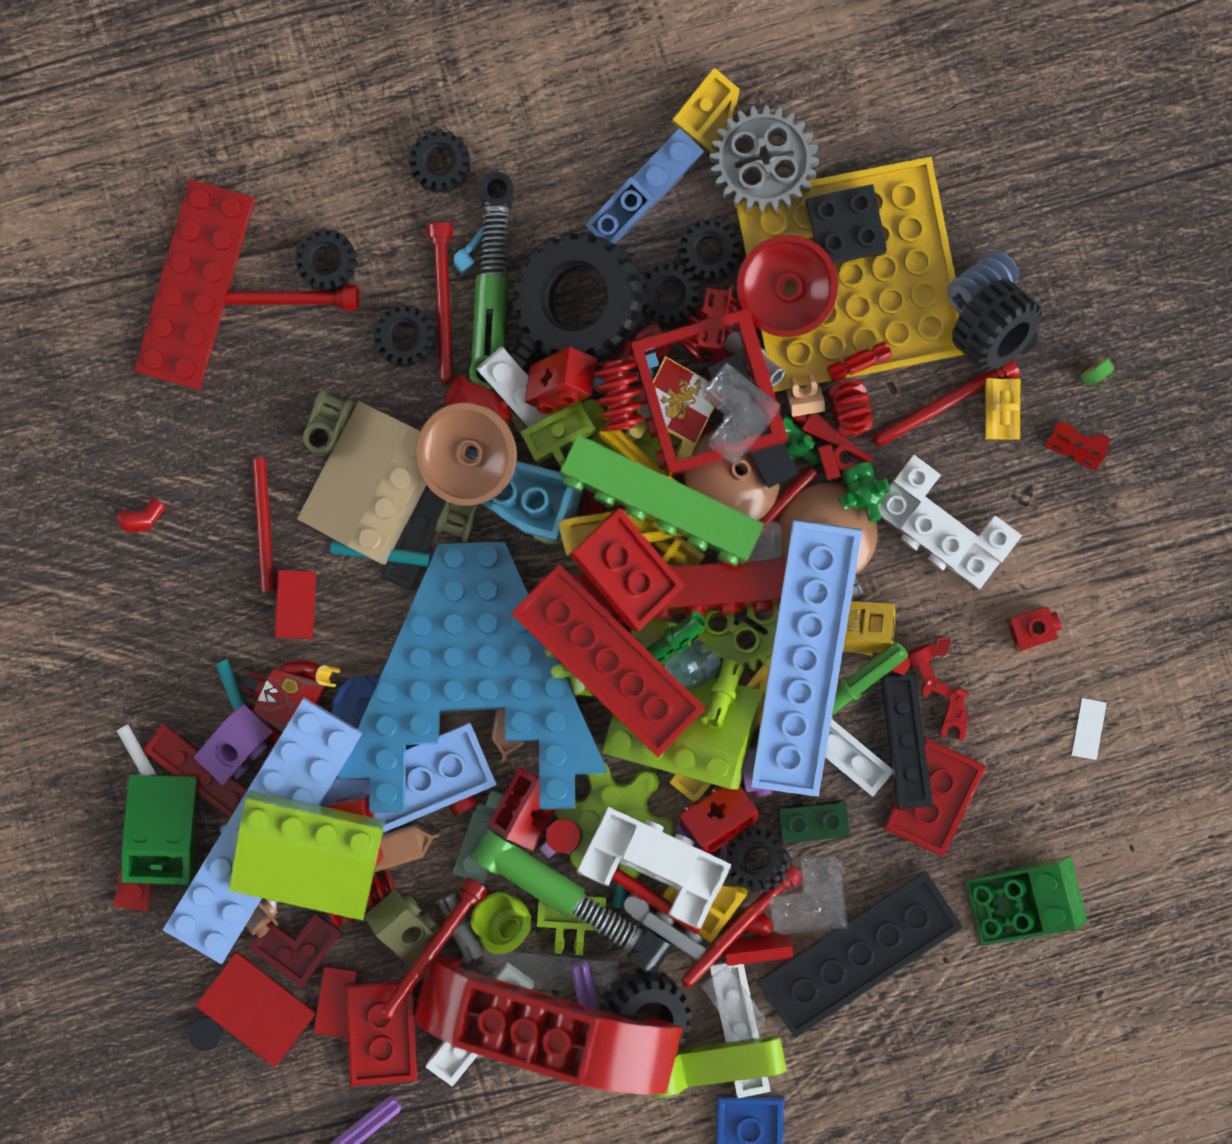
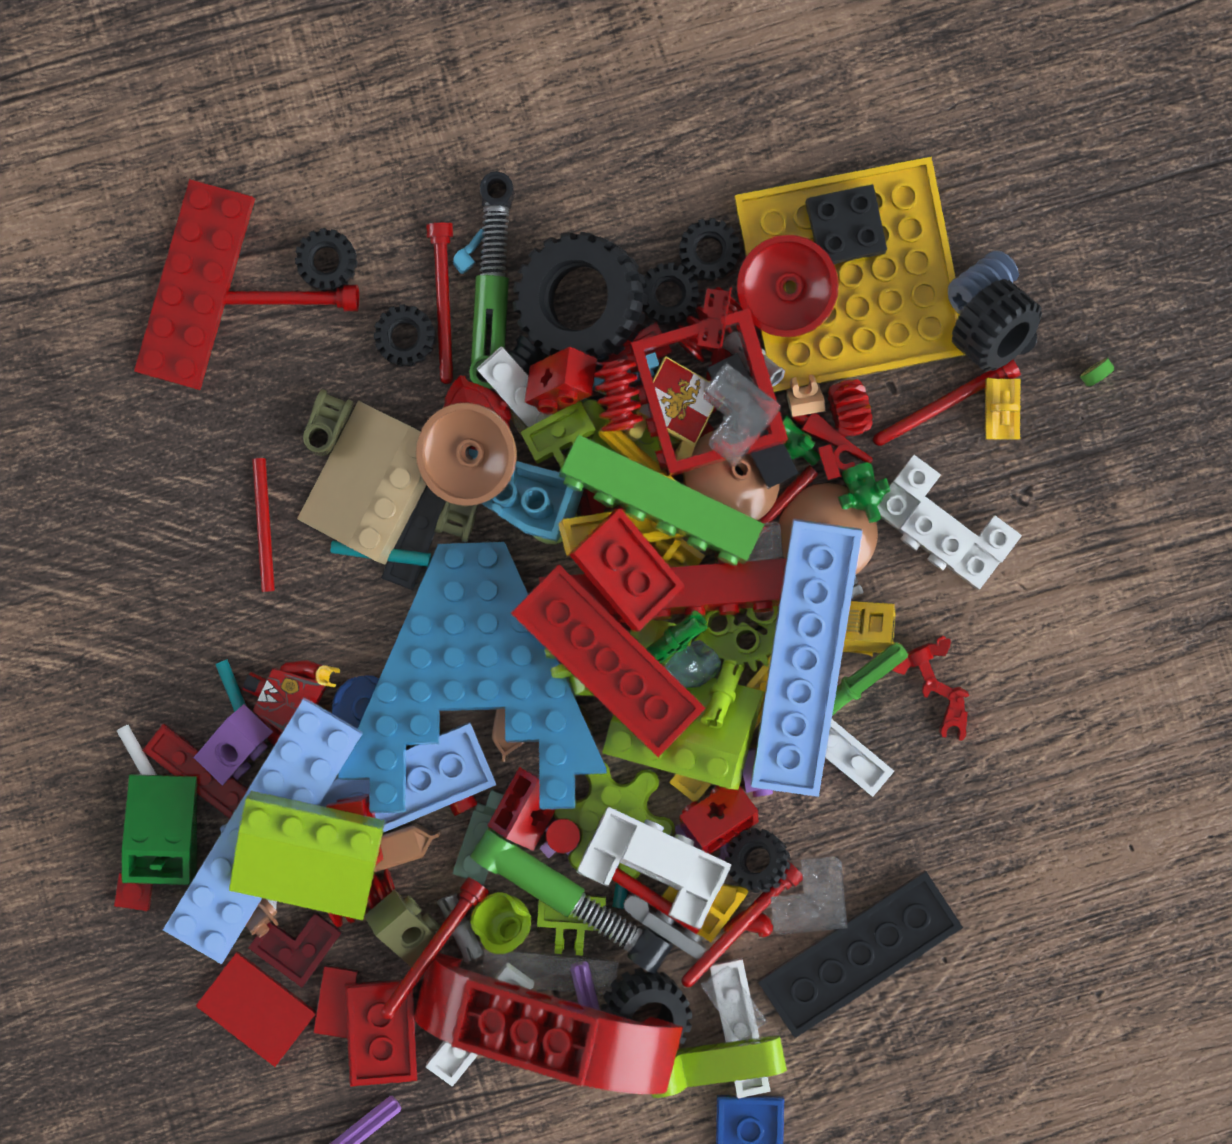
(140, 520): red arm -> none
(205, 1033): black tile -> none
(294, 604): red hinge -> none
(434, 141): black tyre -> none
(646, 187): medium blue slope -> none
(708, 109): yellow wing -> none
(756, 132): light grey gear -> none
(759, 949): red tile -> none
(813, 821): dark green brick -> none
(859, 361): red axle -> none
(906, 741): black tile -> none
(952, 787): red tile -> none
(1021, 628): red brick -> none
(1027, 901): green slope -> none
(1089, 729): white sticker -> none
(1097, 444): red piece -> none

